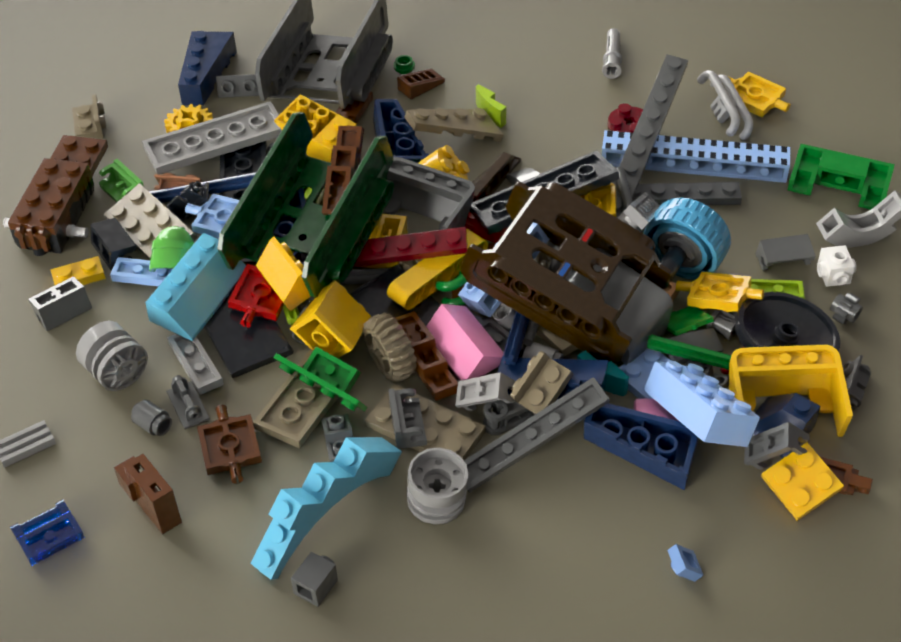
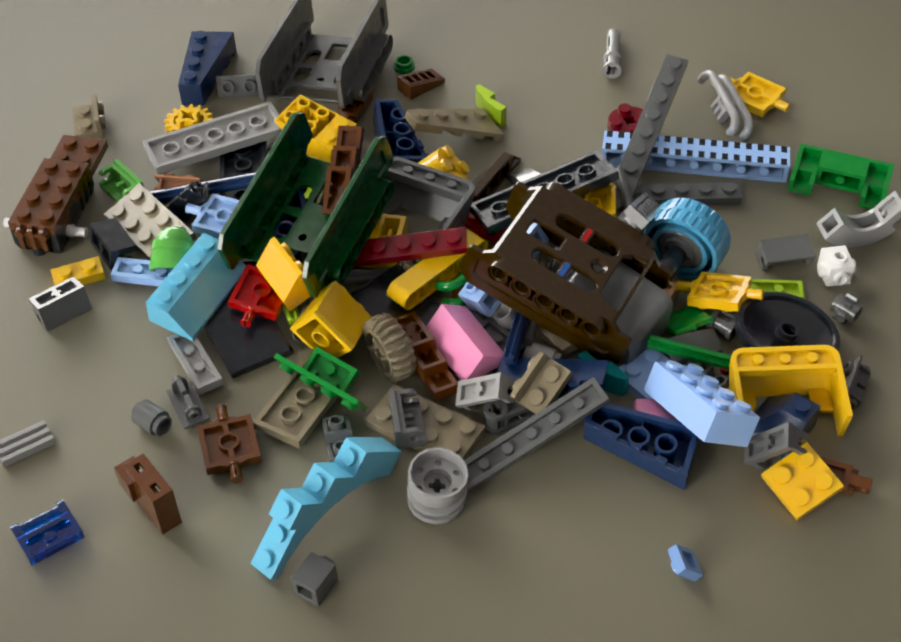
(111, 355): light grey wheel -> none

